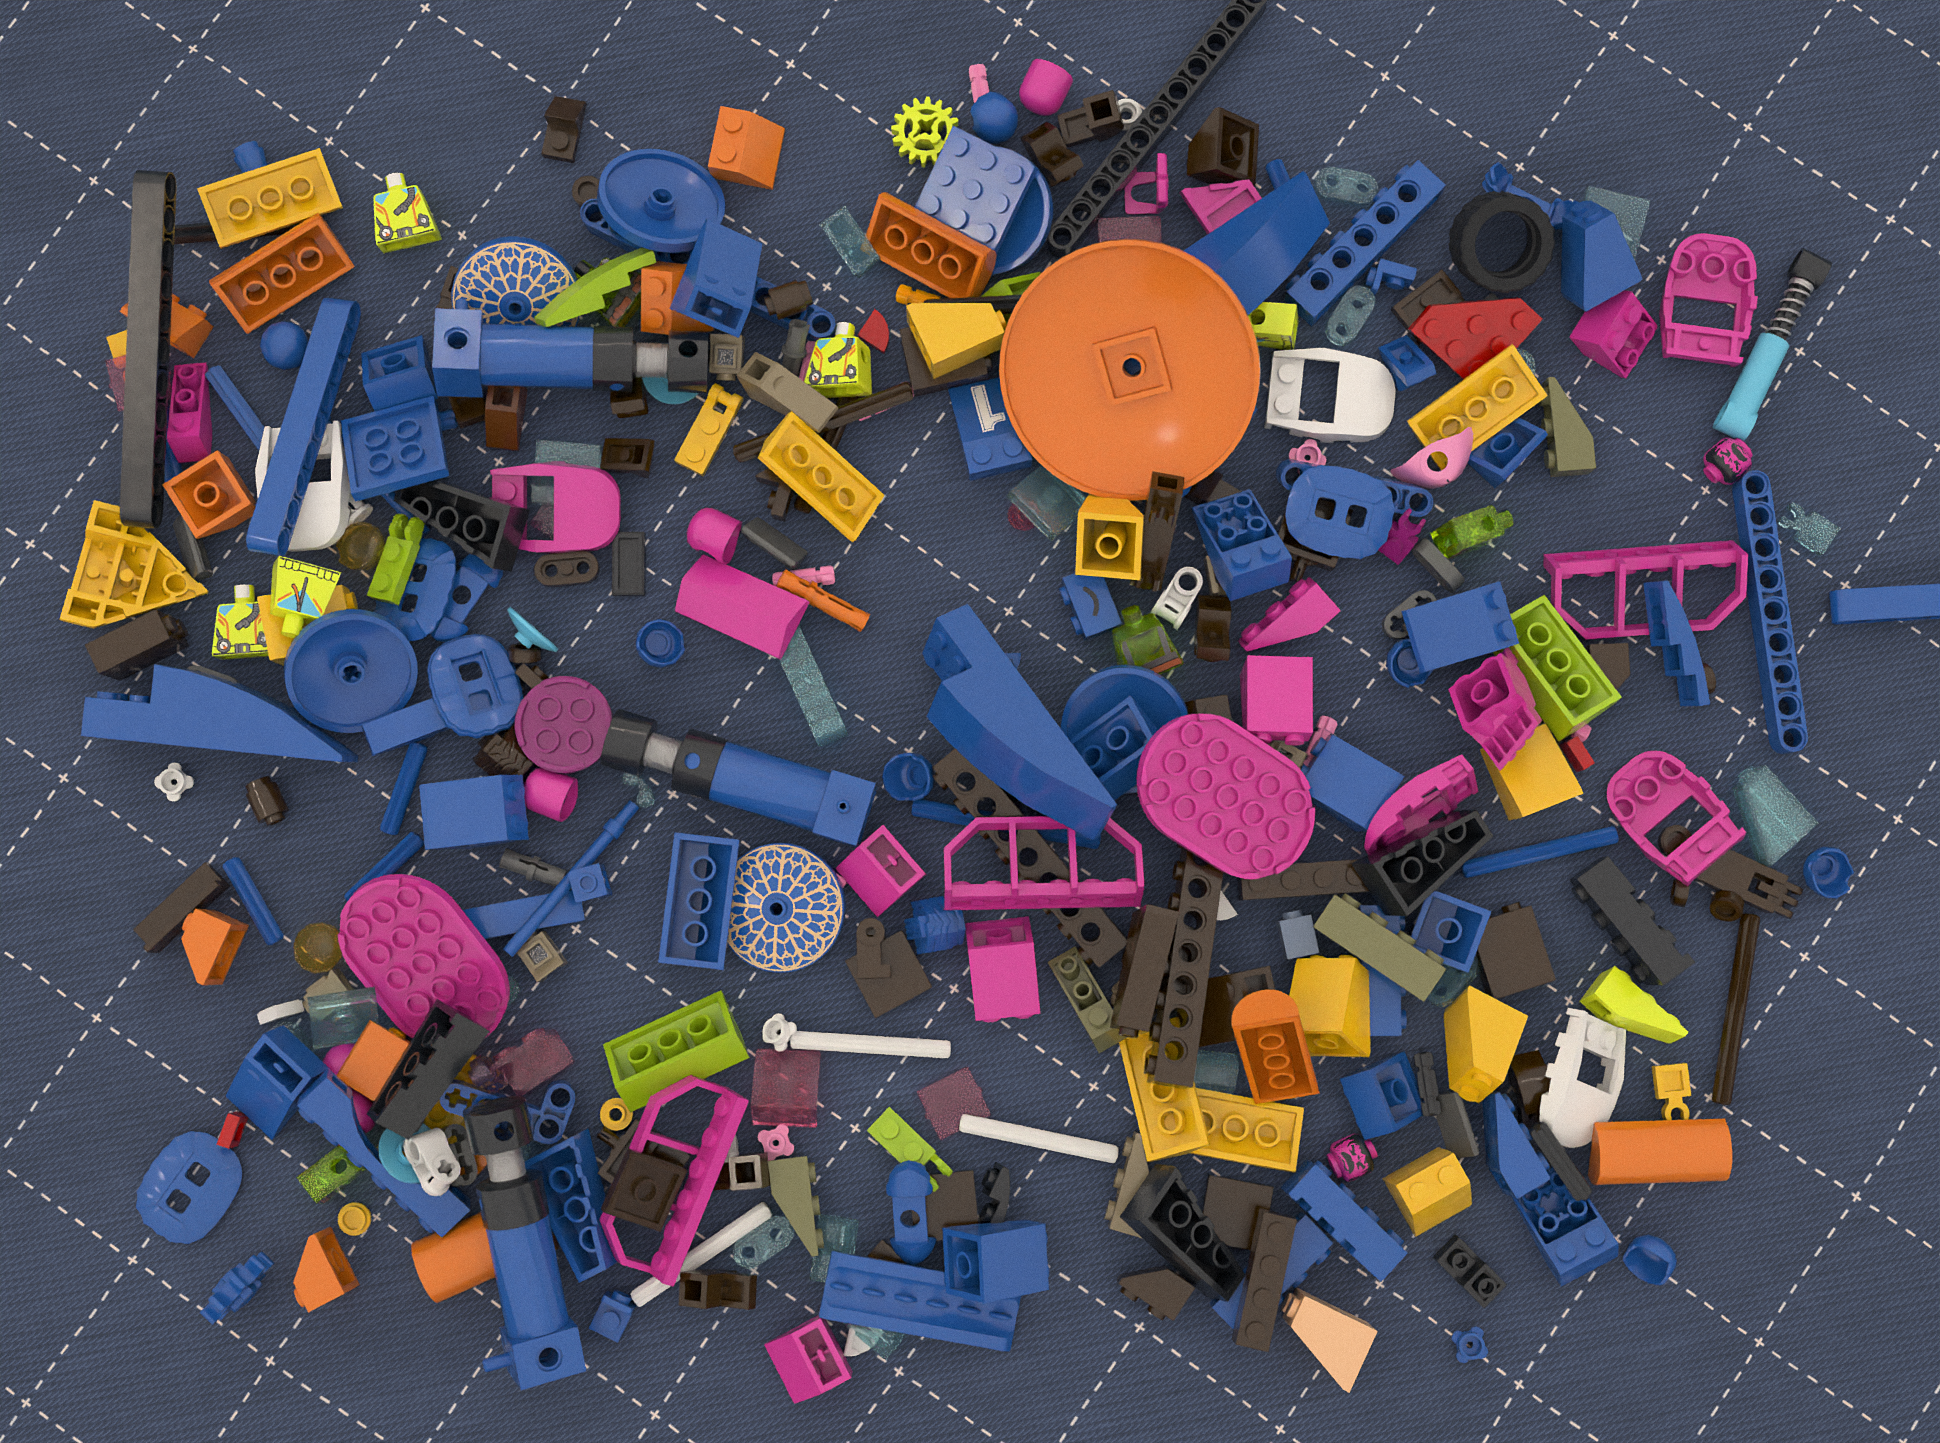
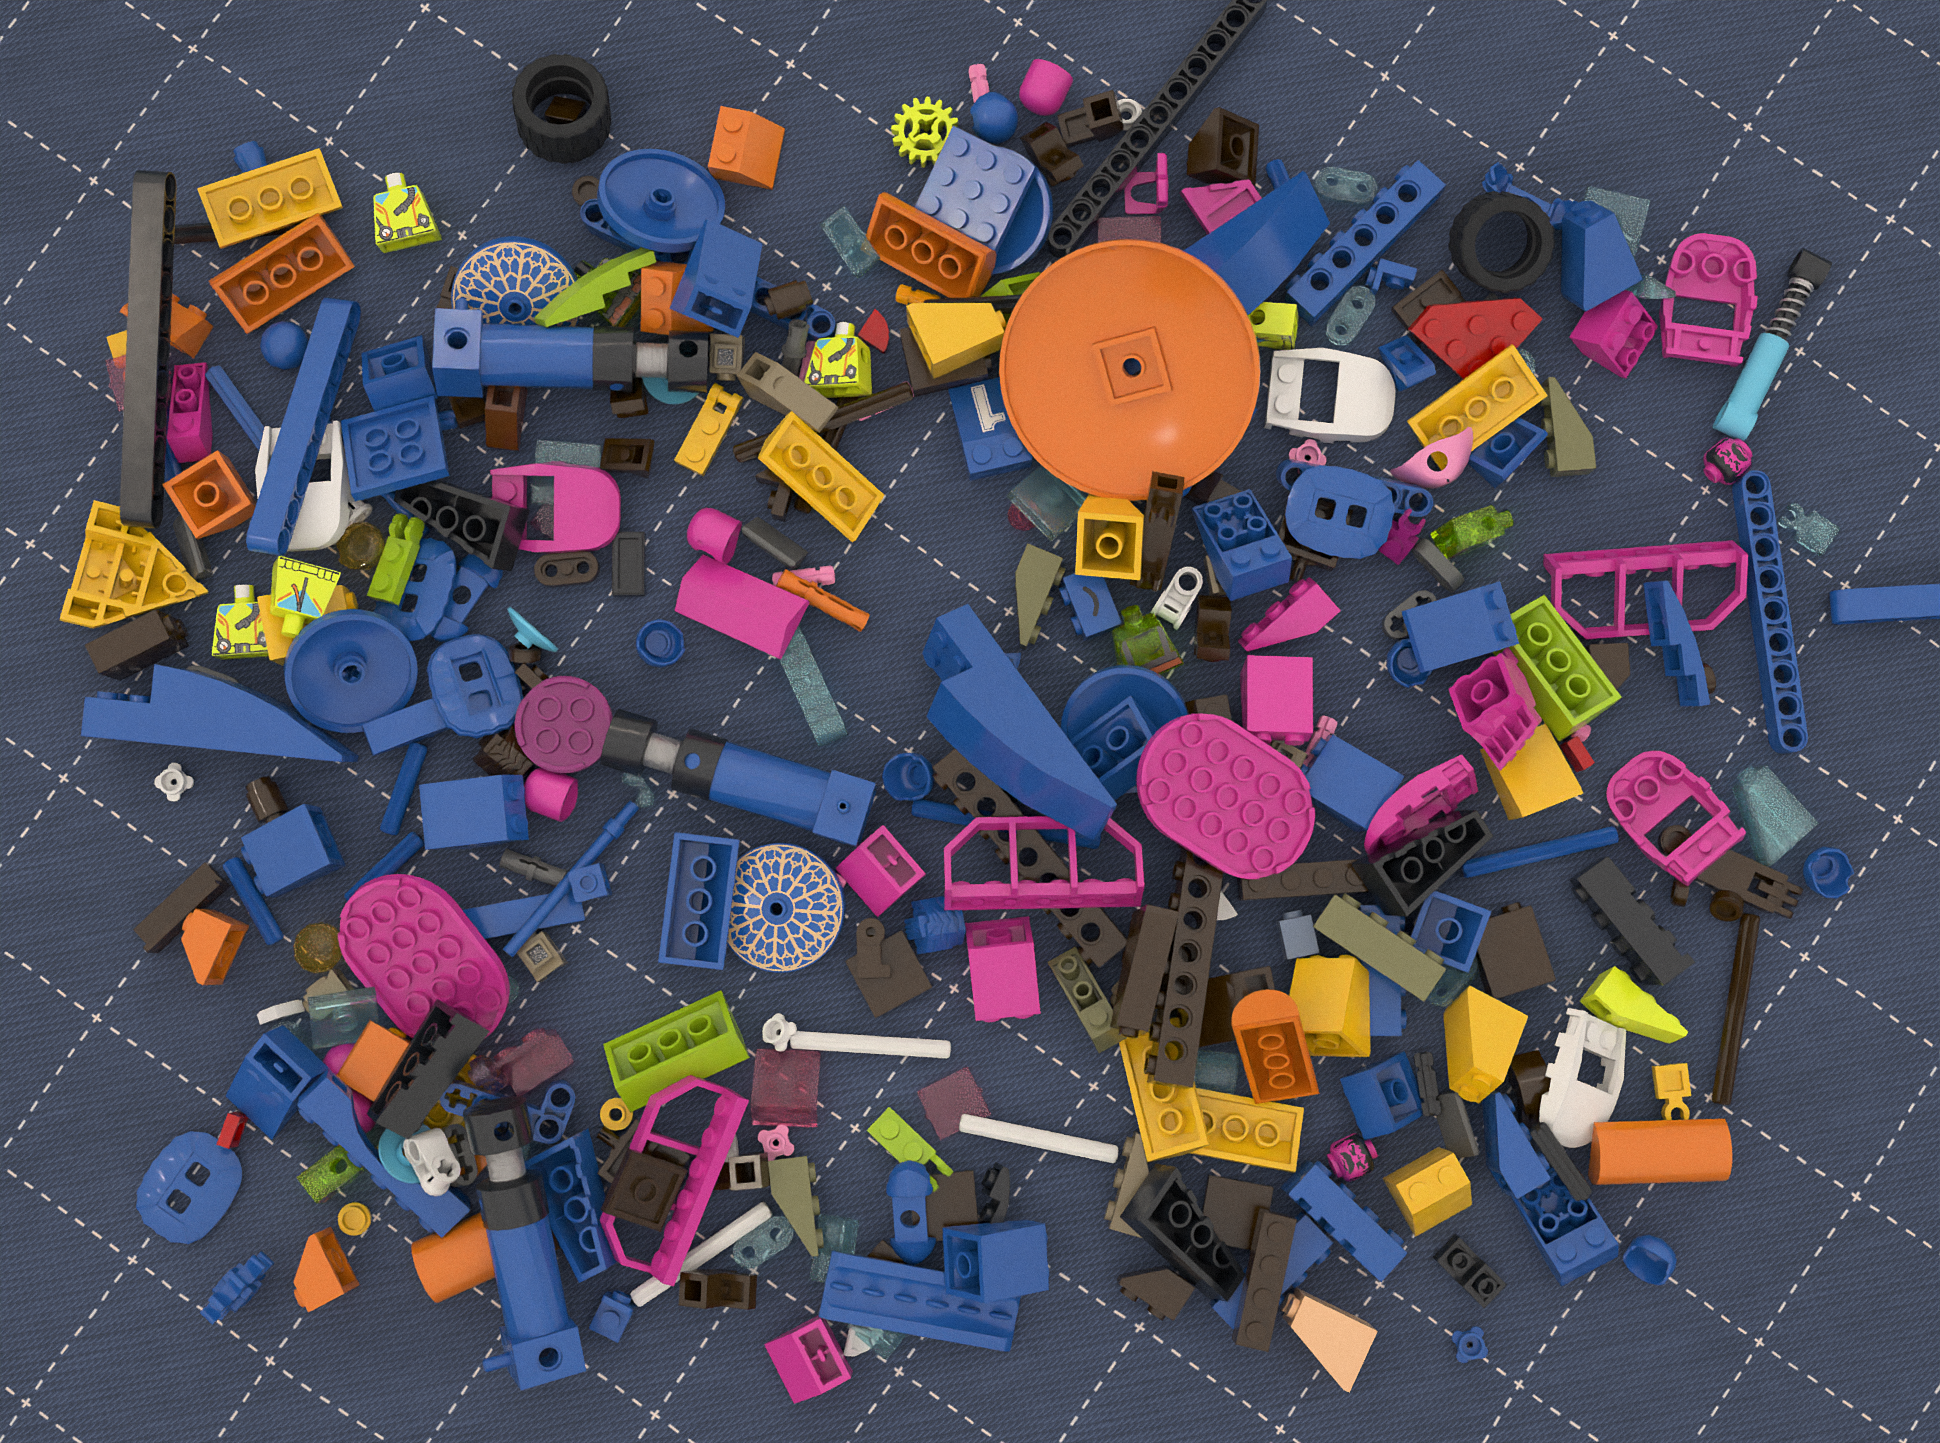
(292, 851): none -> blue slope
(556, 76): none -> black tyre
(1033, 583): none -> olive slope
(1651, 289): none -> clear light blue slope

